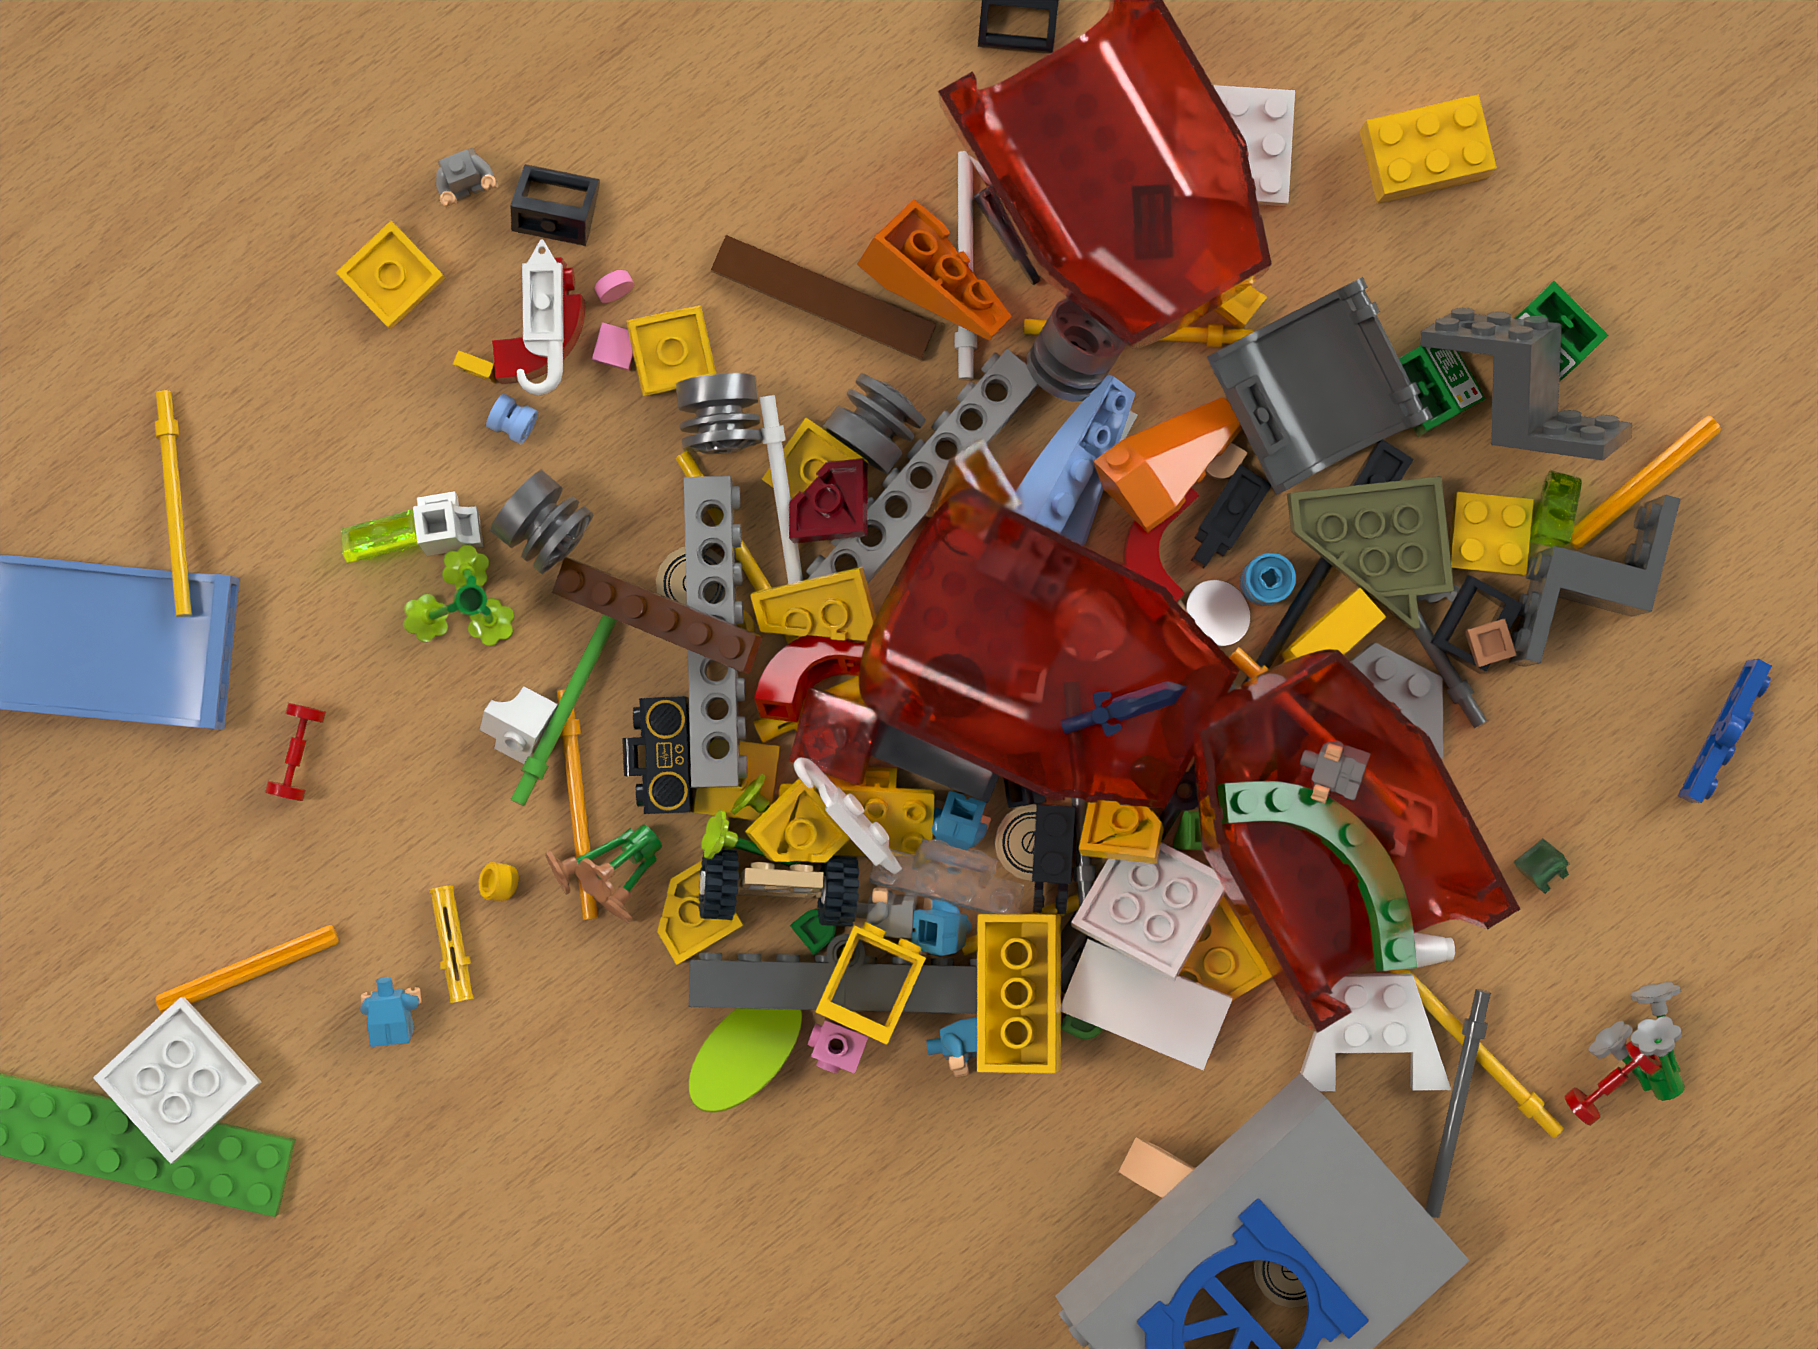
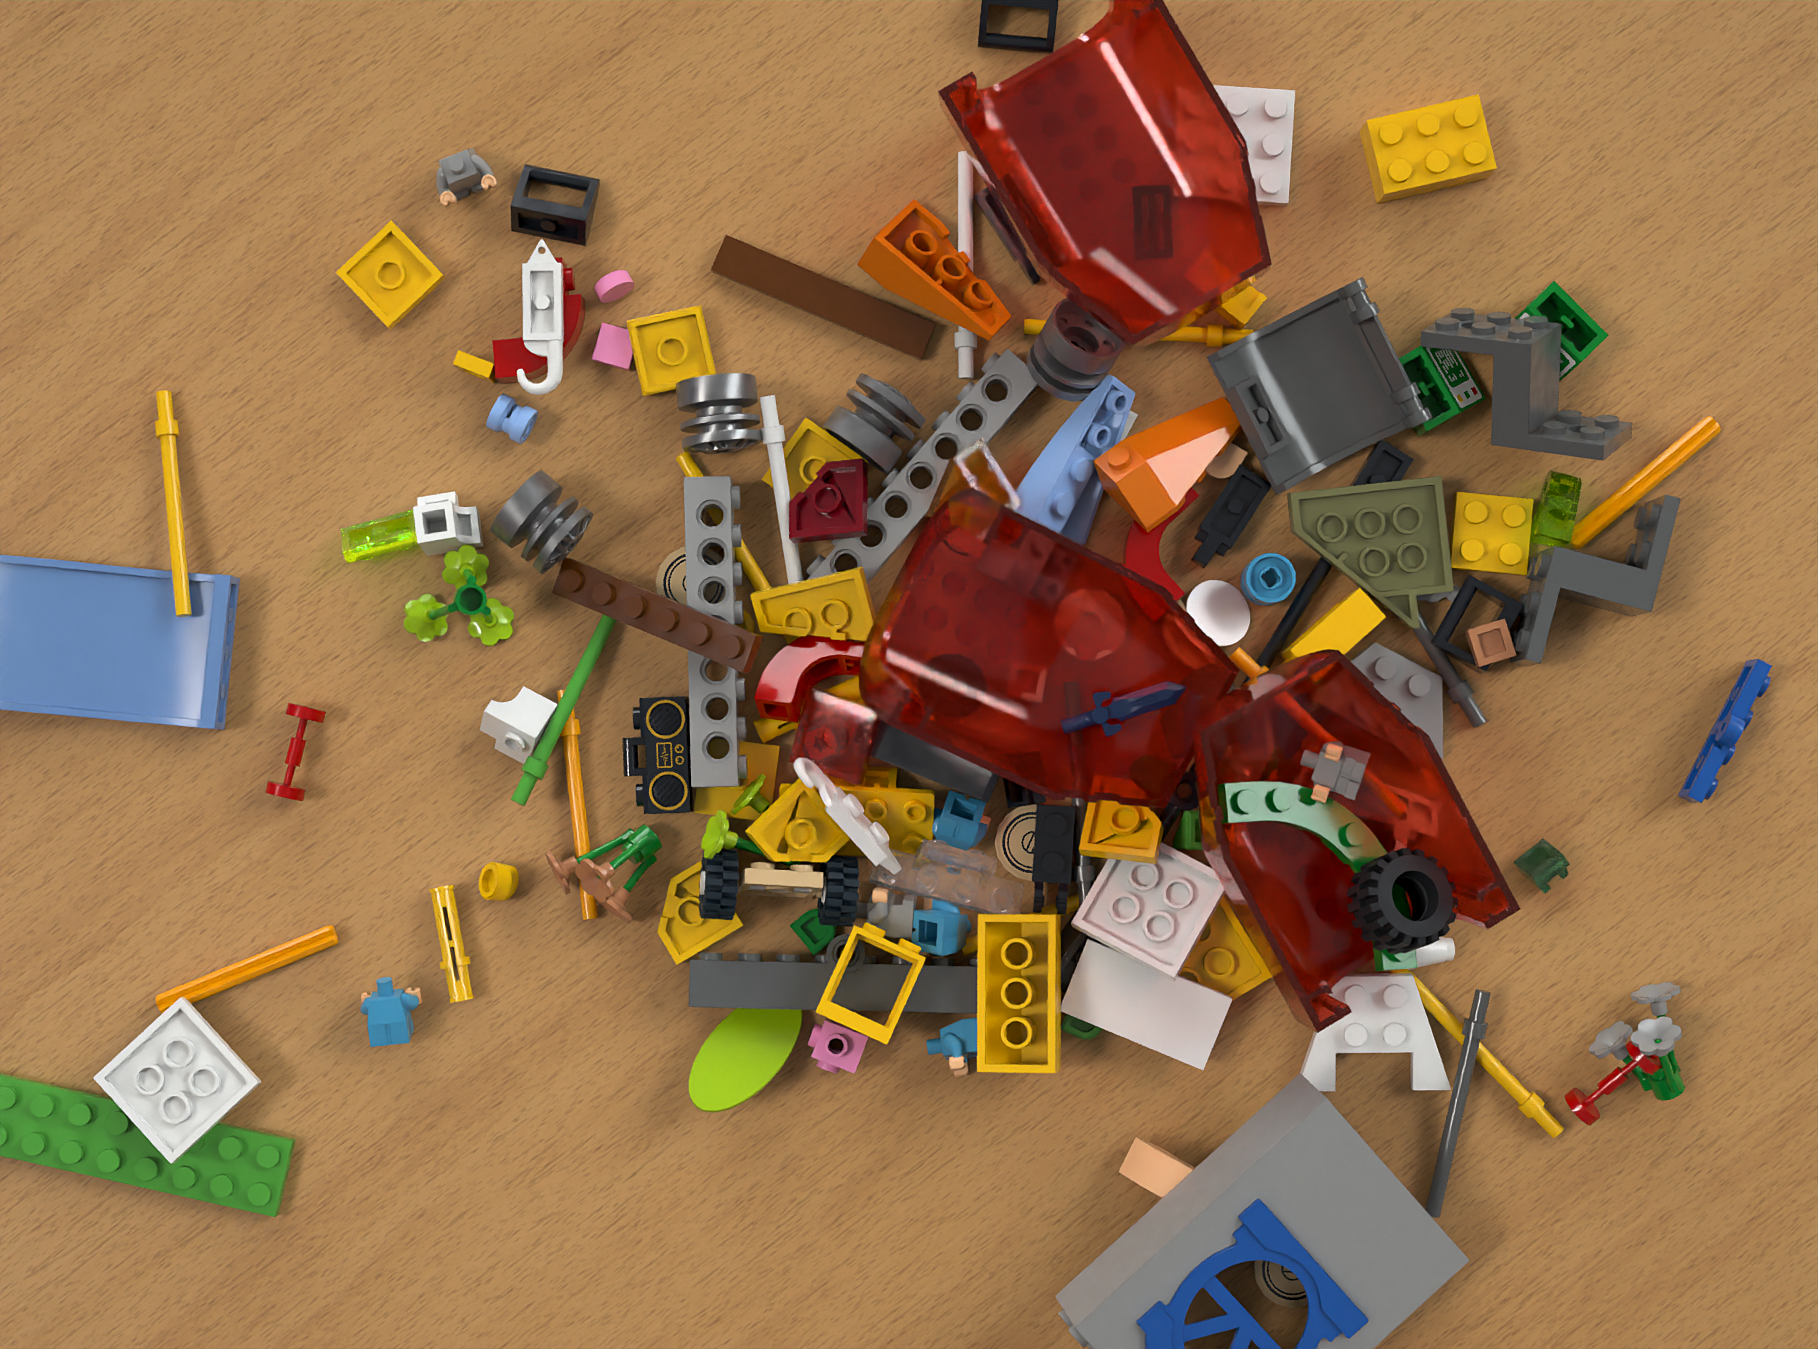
(1428, 893): none -> black tyre

